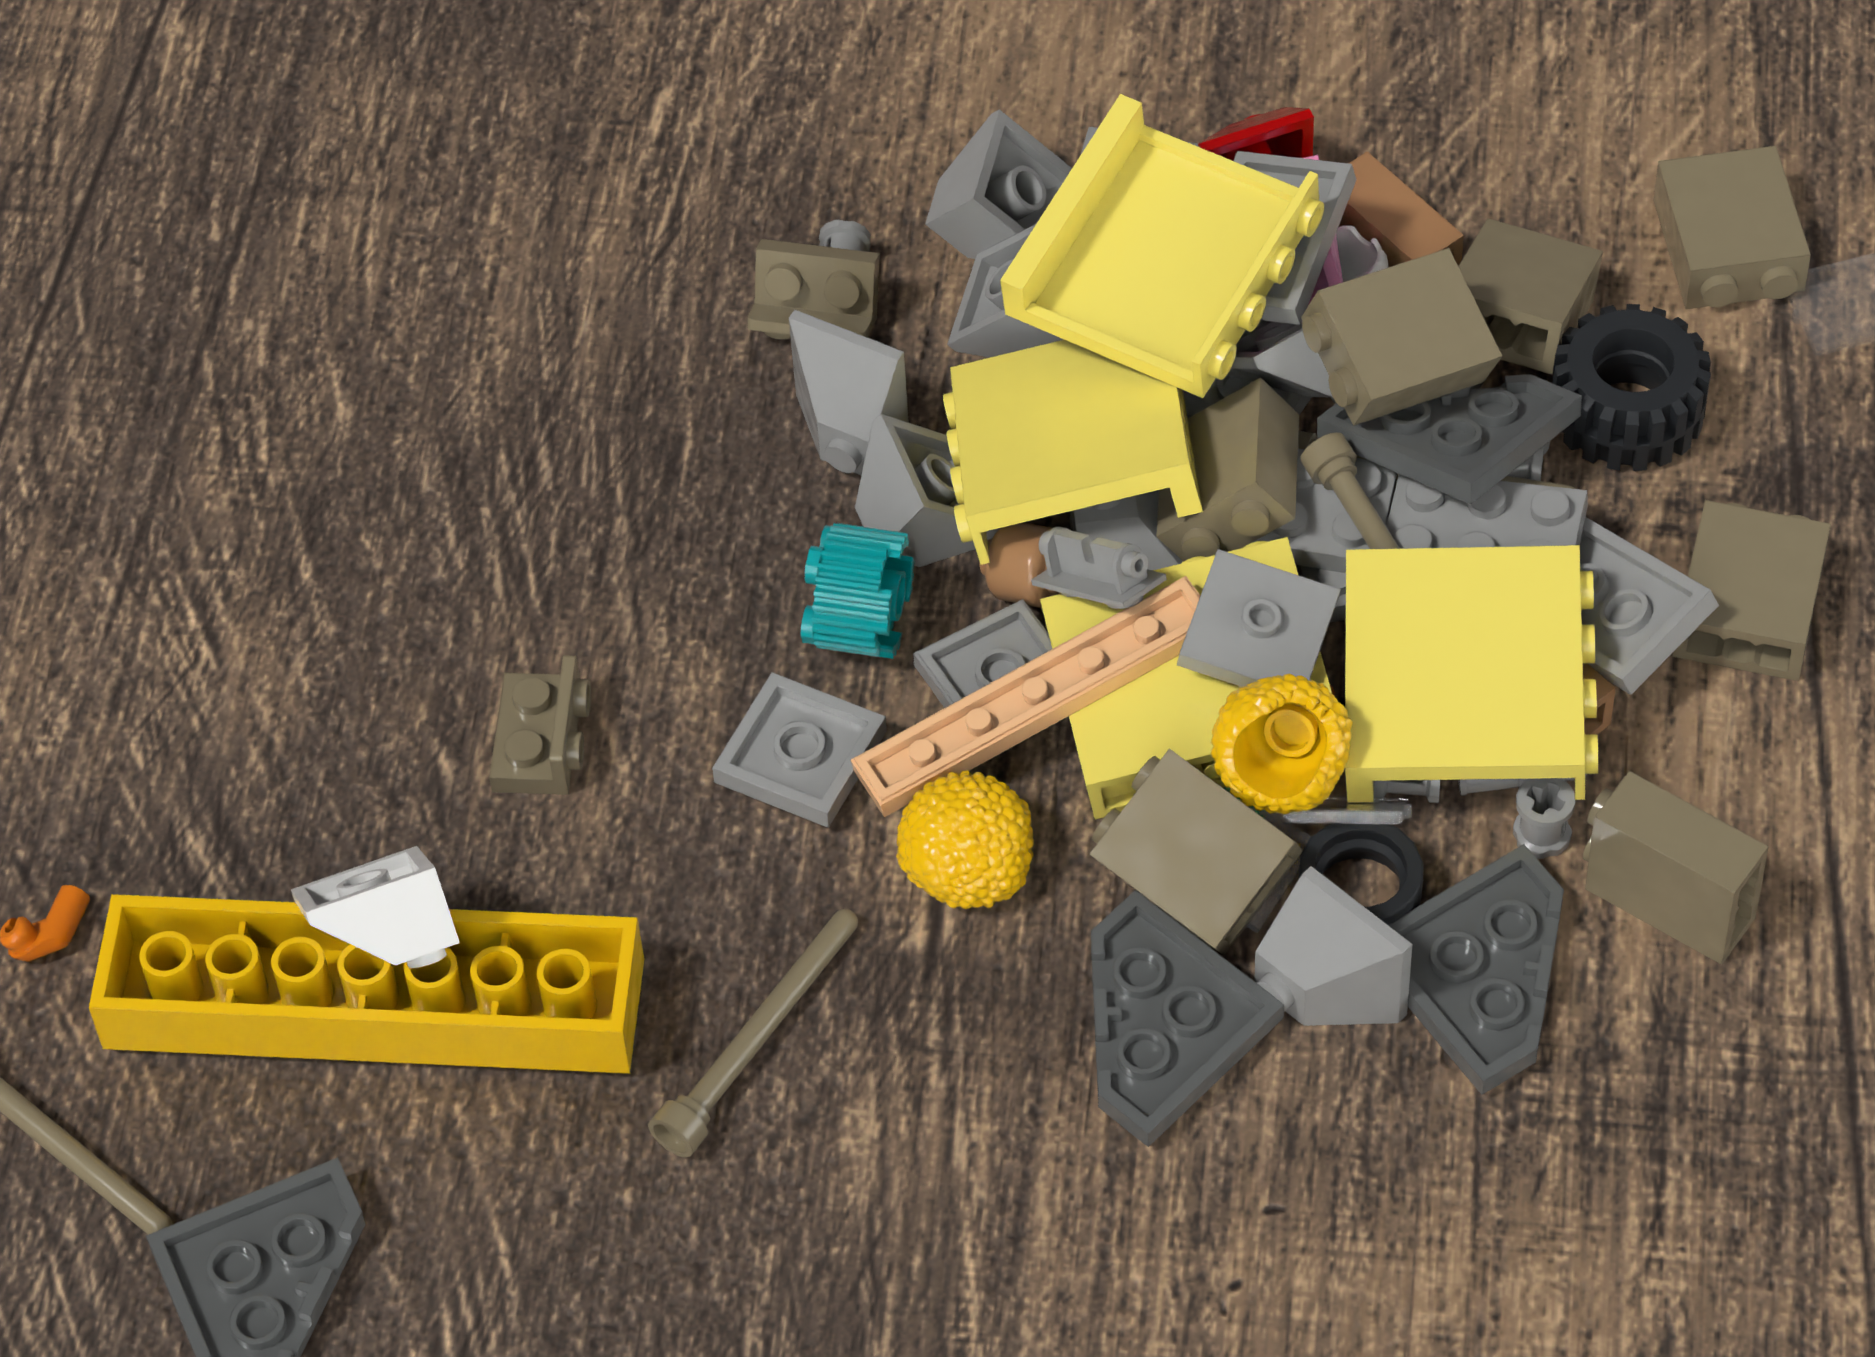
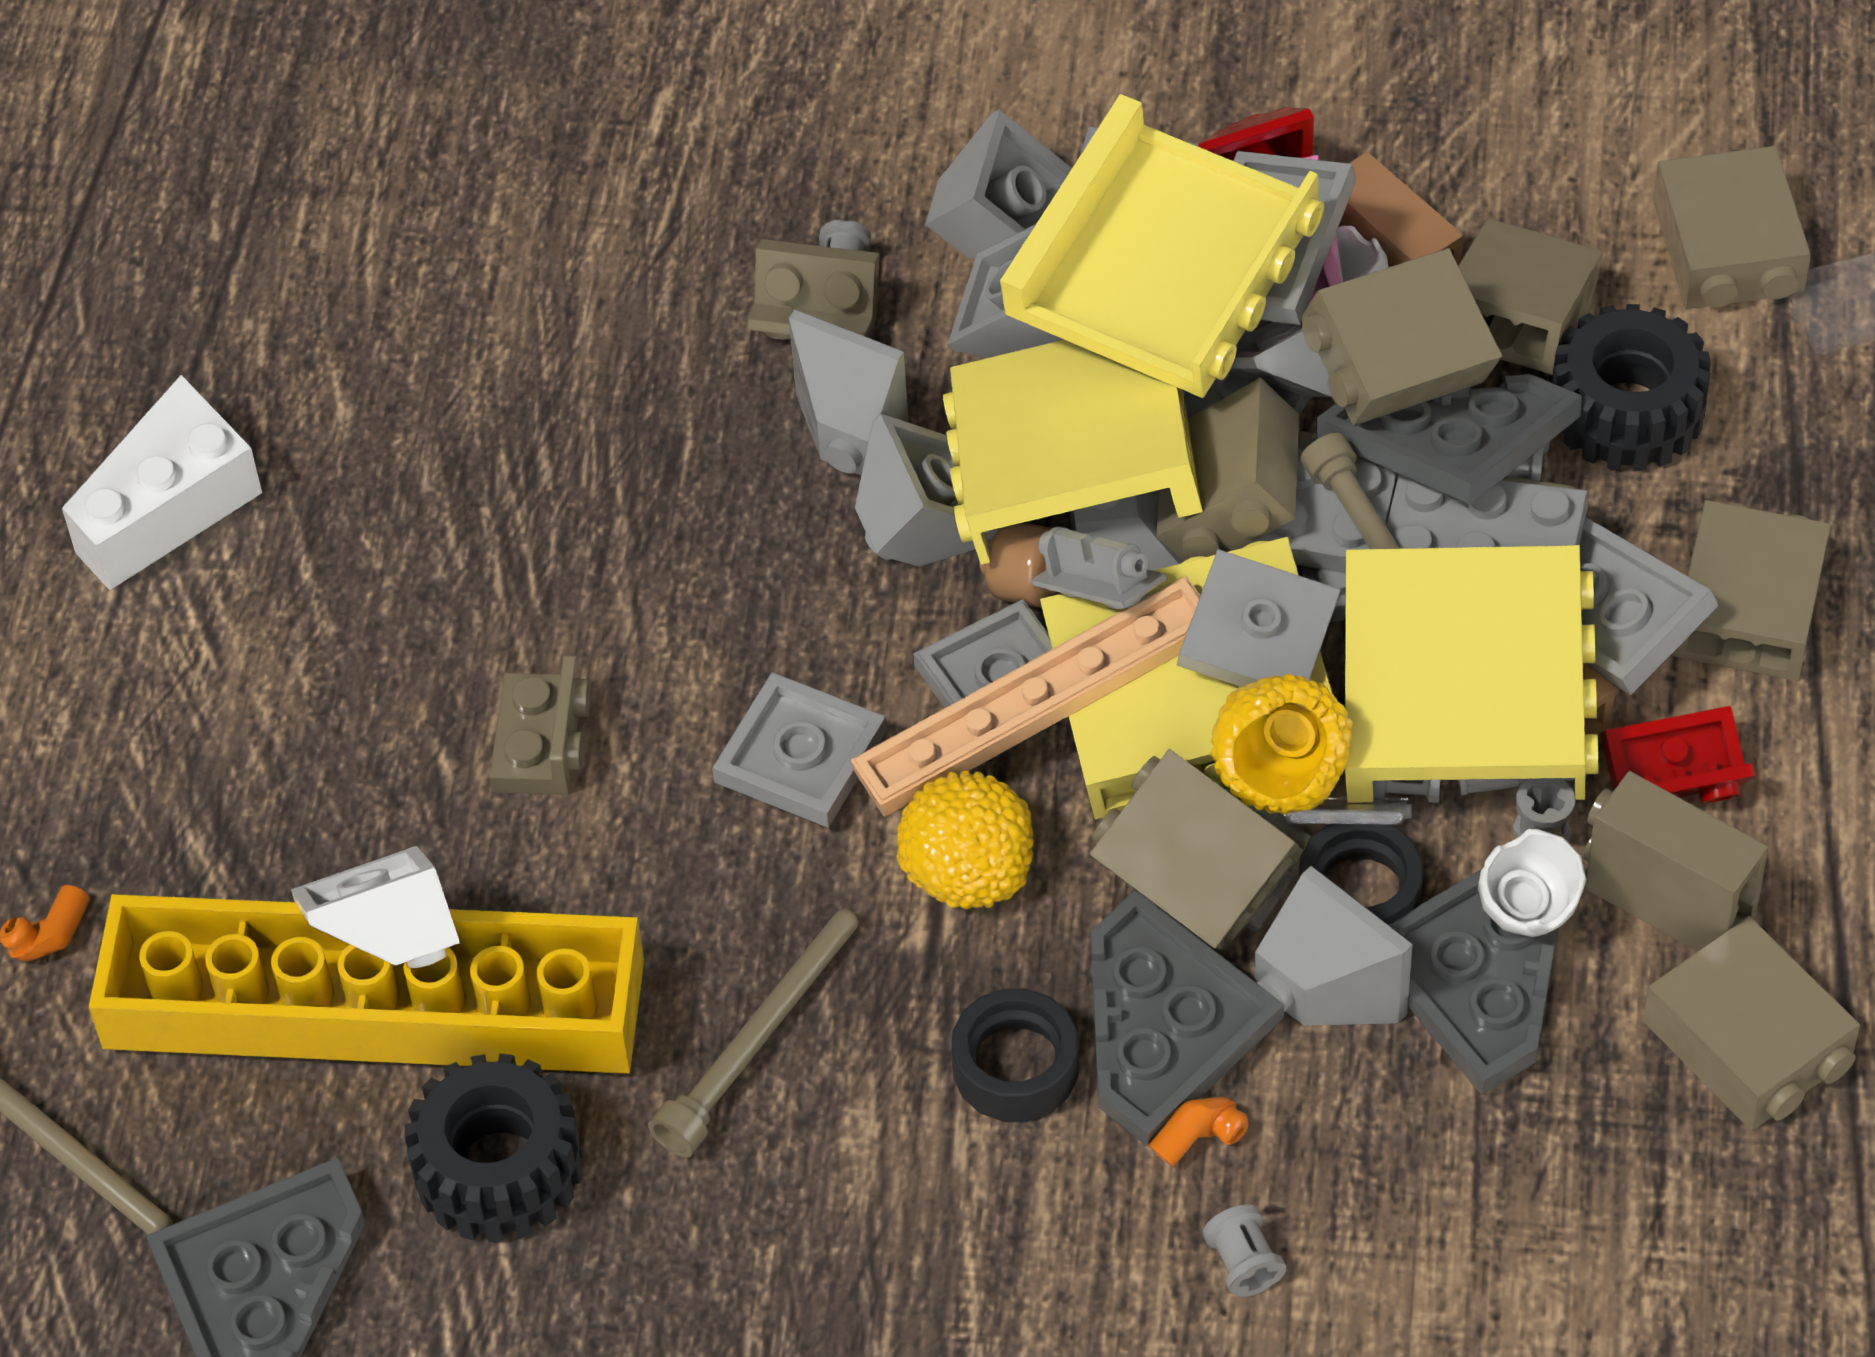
(160, 486): none -> white wedge
(485, 1102): none -> black tyre
(857, 590): teal brick -> none
(1015, 1010): none -> black tyre
(1199, 1120): none -> orange arm
(1244, 1250): none -> light grey bush
(1532, 883): none -> white hair
(1682, 754): none -> red bracket
(1752, 1024): none -> dark tan brick

